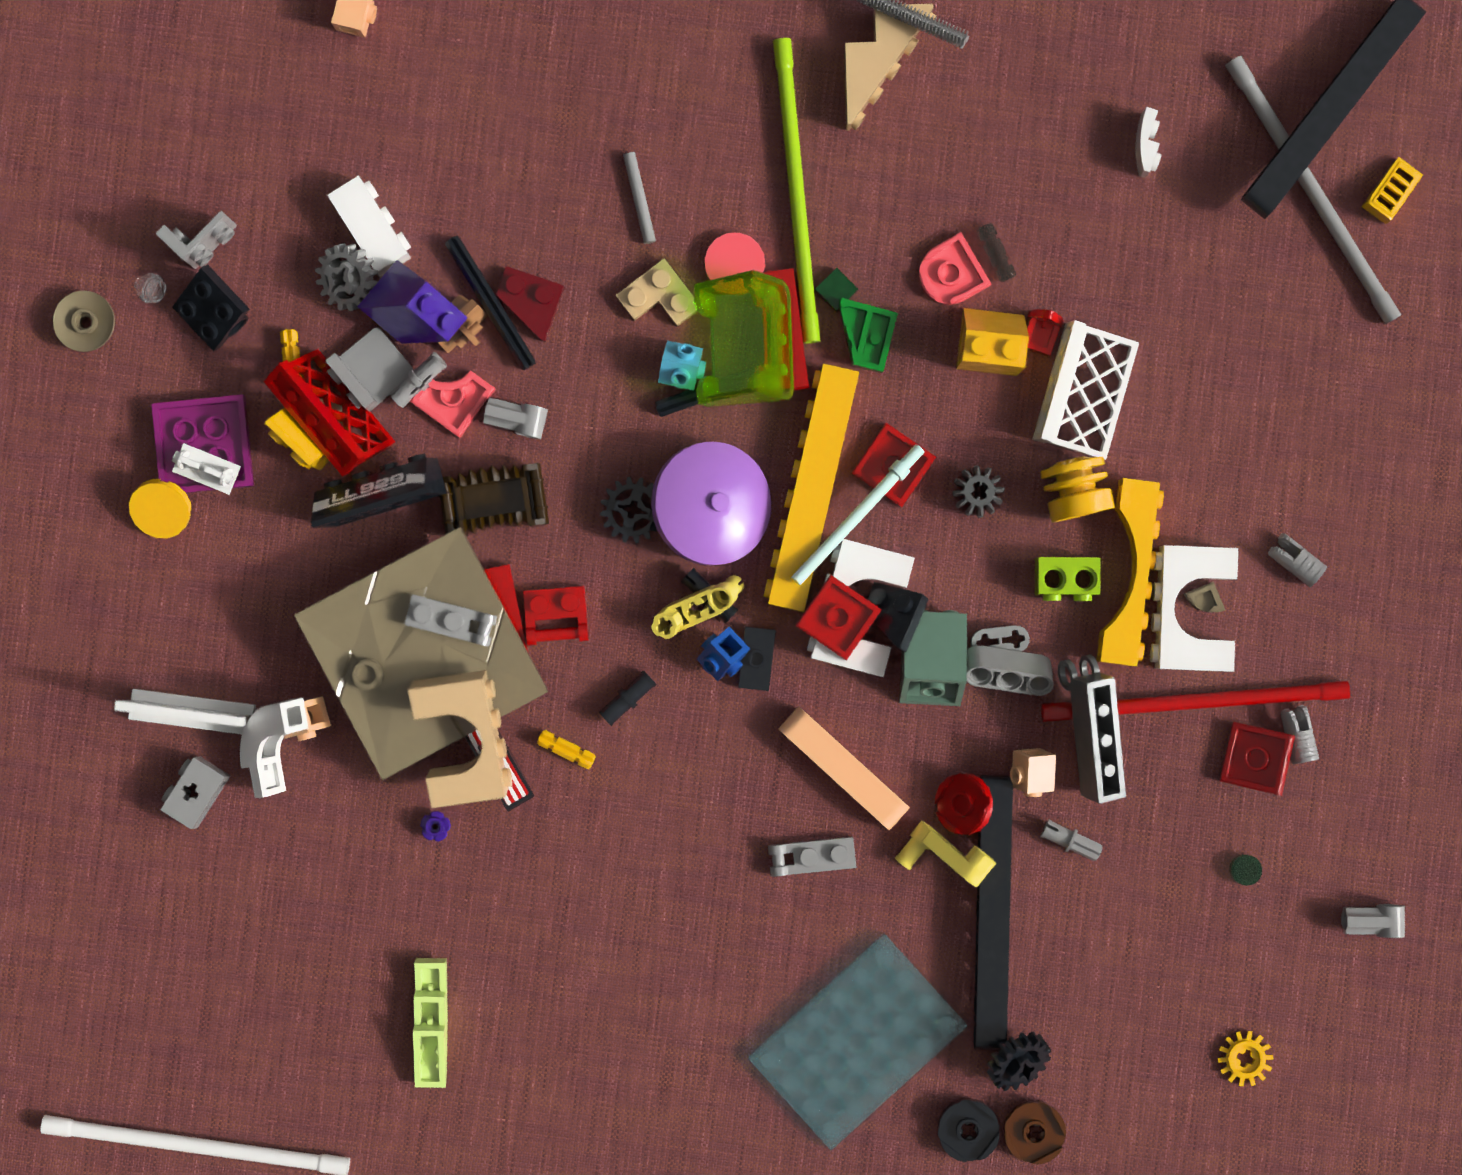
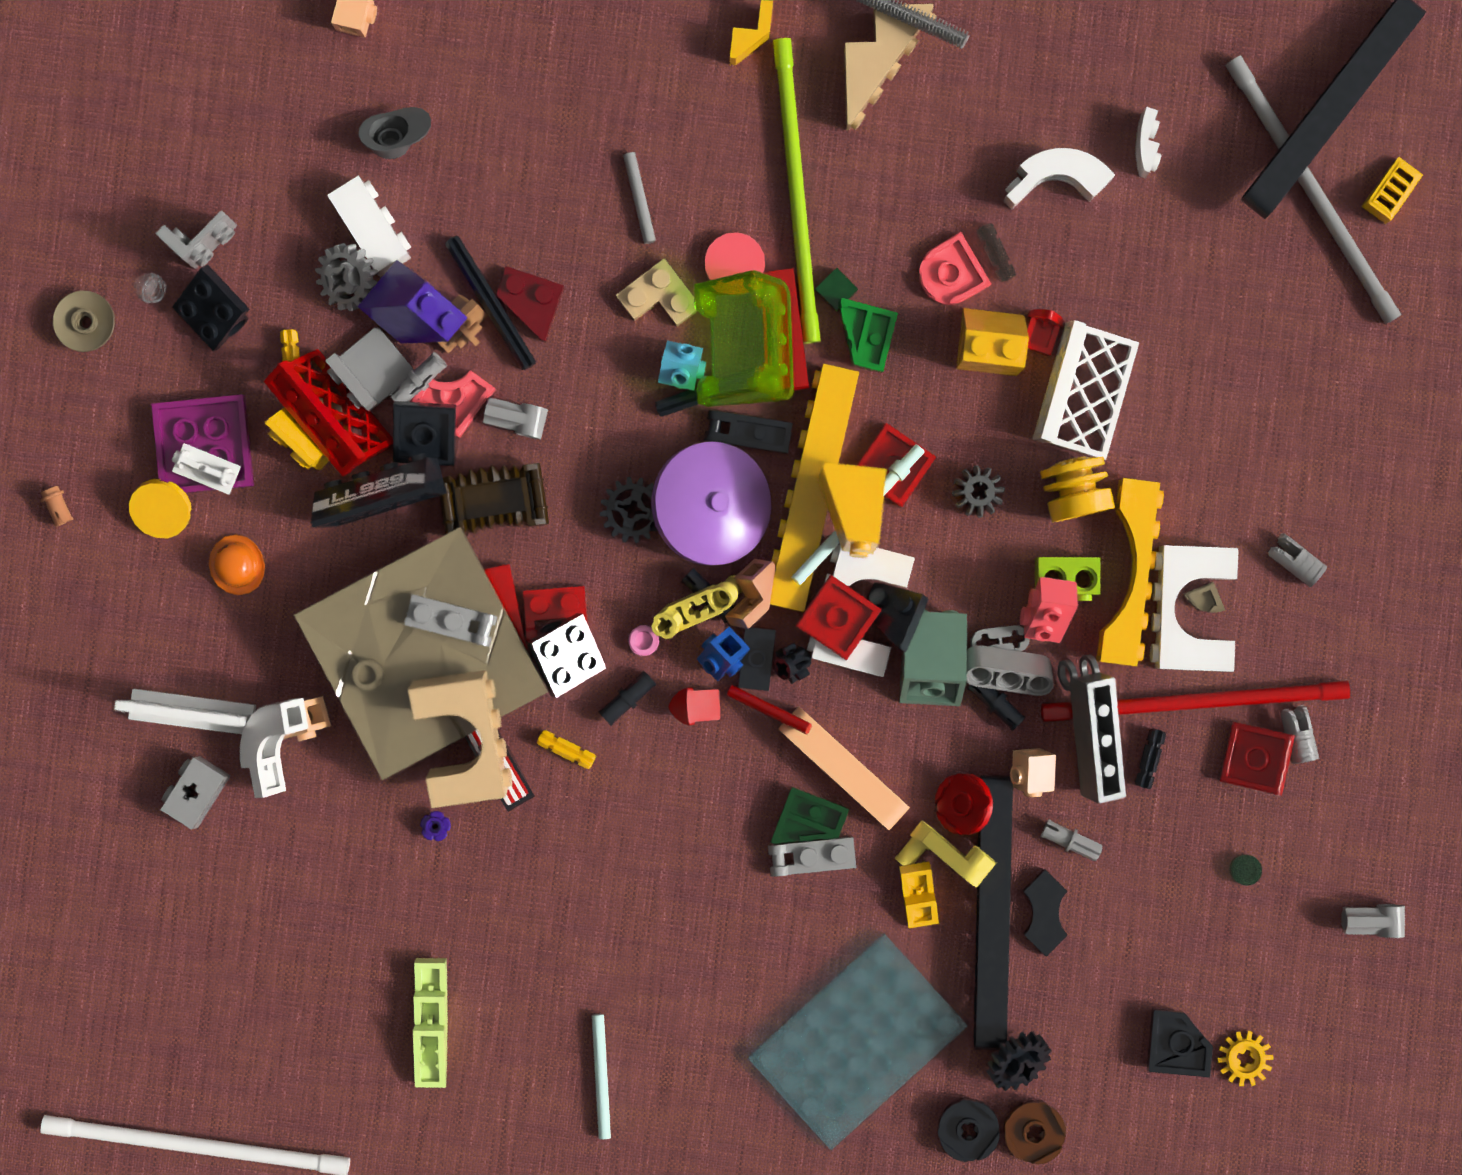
(56, 506): none -> nougat pin
(236, 565): none -> orange hat
(394, 131): none -> dark grey piece
(424, 429): none -> black tile
(565, 654): none -> plate
(601, 1076): none -> light aqua bar
(643, 640): none -> bright pink tile
(695, 705): none -> tile
(748, 40): none -> yellow slope
(749, 431): none -> black plate
(756, 585): none -> nougat slope
(769, 709): none -> red bar
(792, 663): none -> black gear
(808, 818): none -> dark green wing
(854, 504): none -> yellow slope
(918, 894): none -> yellow slope
(999, 705): none -> black pin
(1045, 899): none -> black tile
(1049, 609): none -> coral brick
(1062, 164): none -> white arch
(1150, 758): none -> black axle
(1177, 1045): none -> black plate

